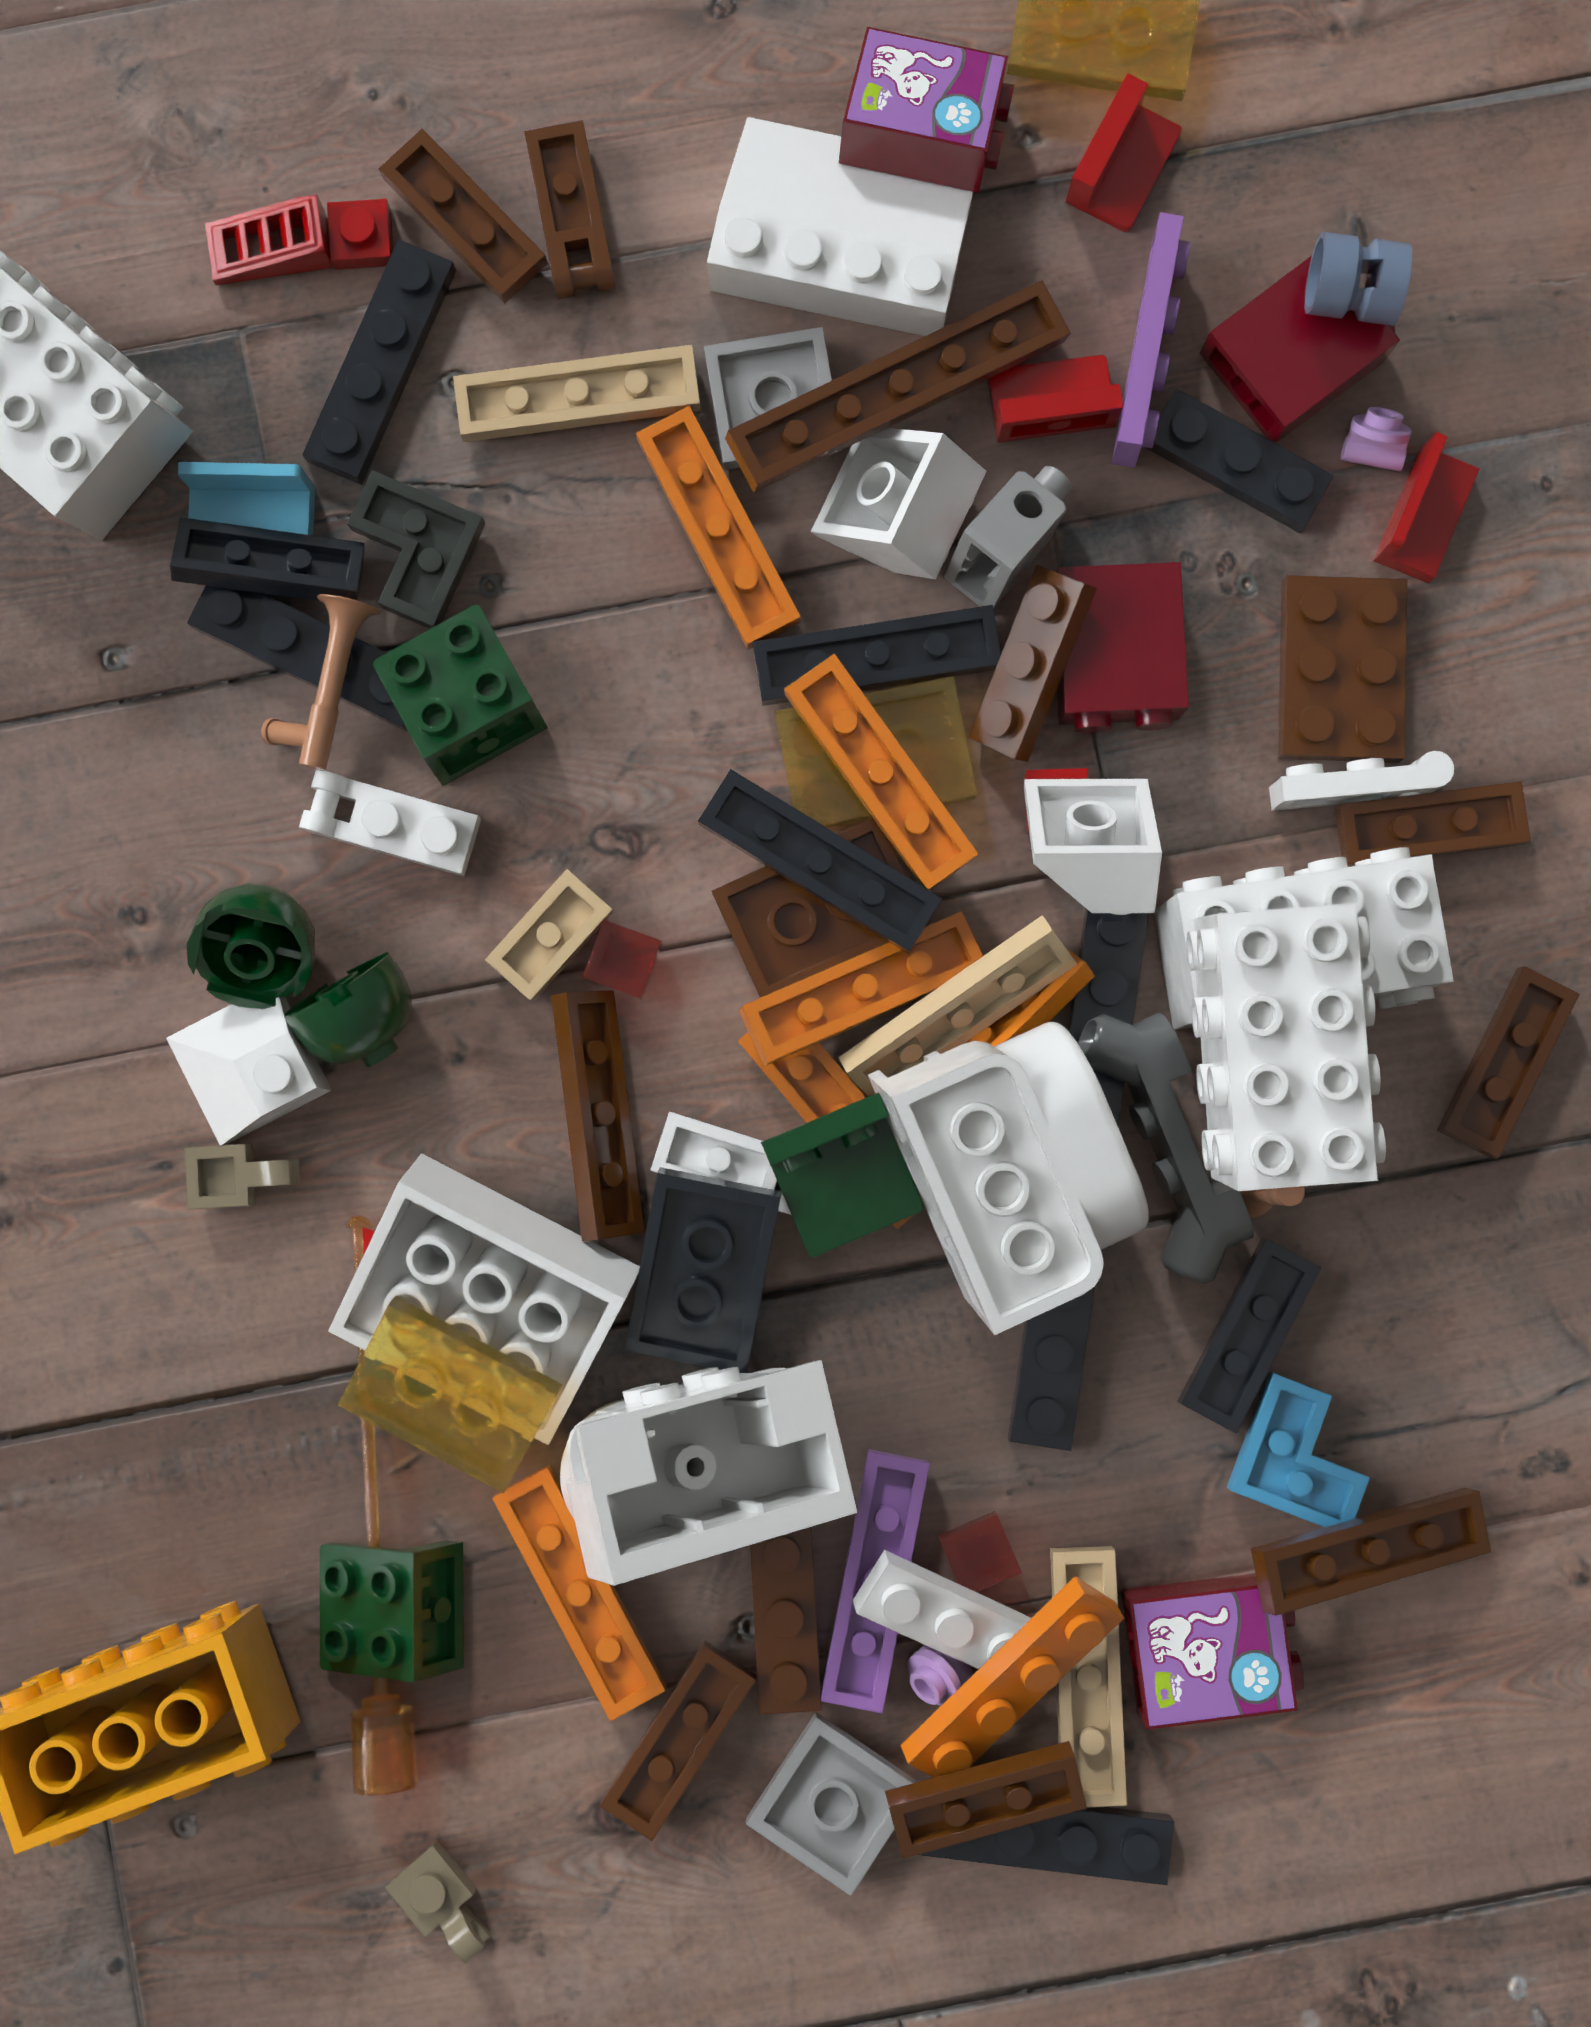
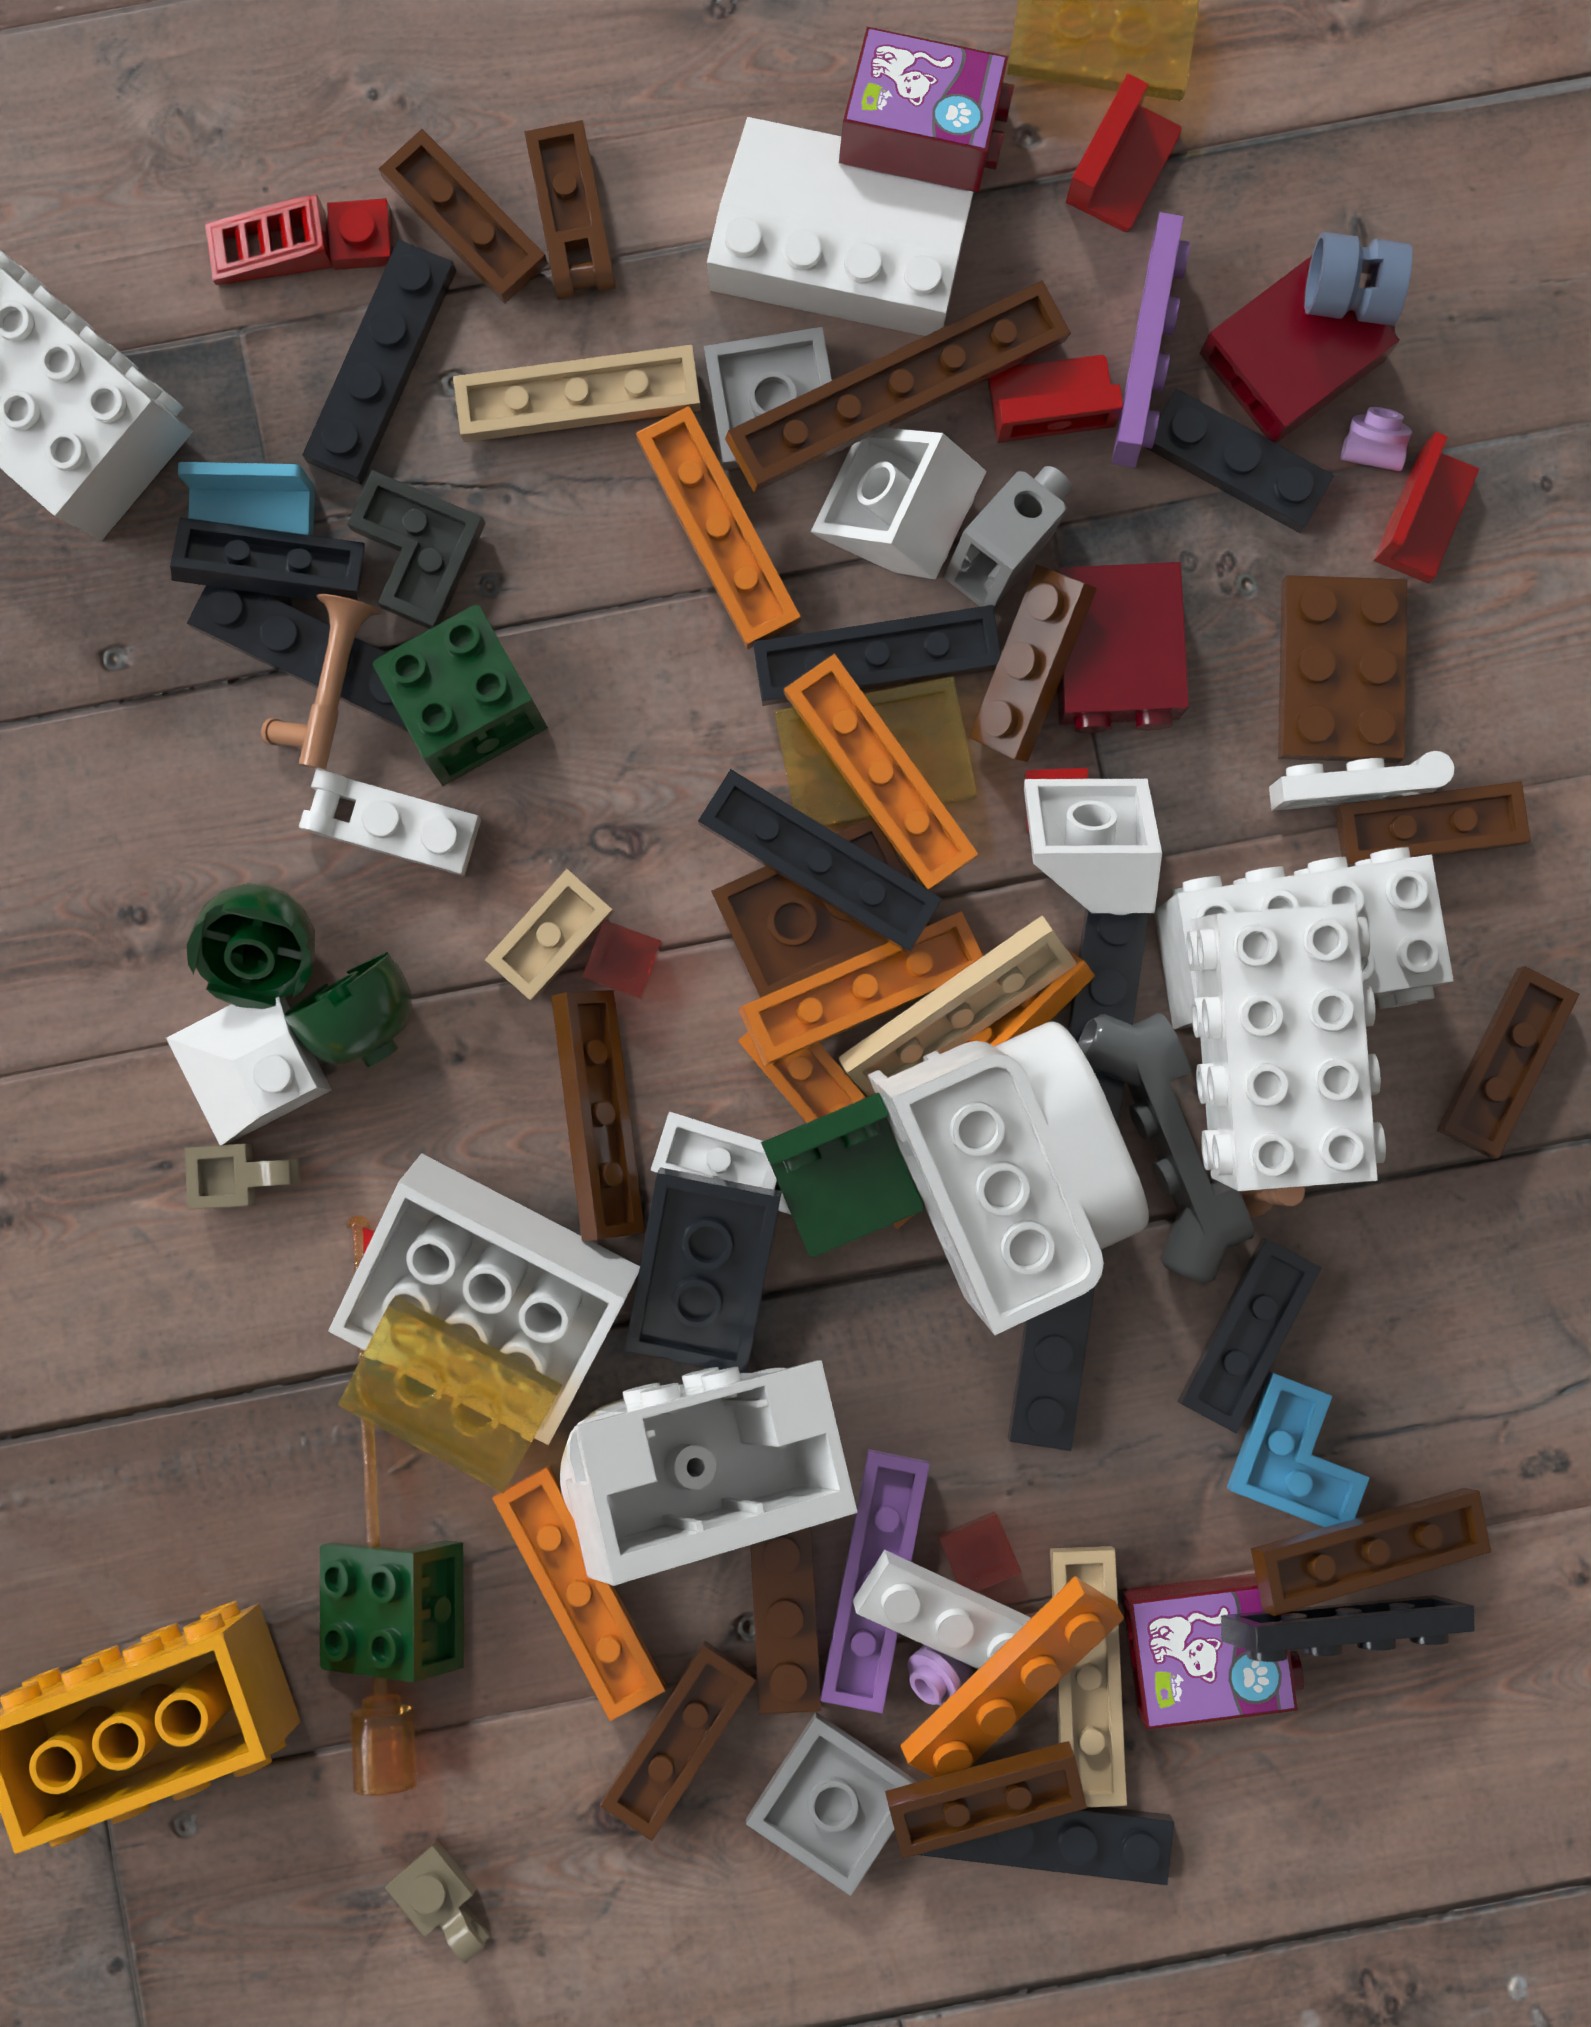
(1328, 1627): none -> black plate

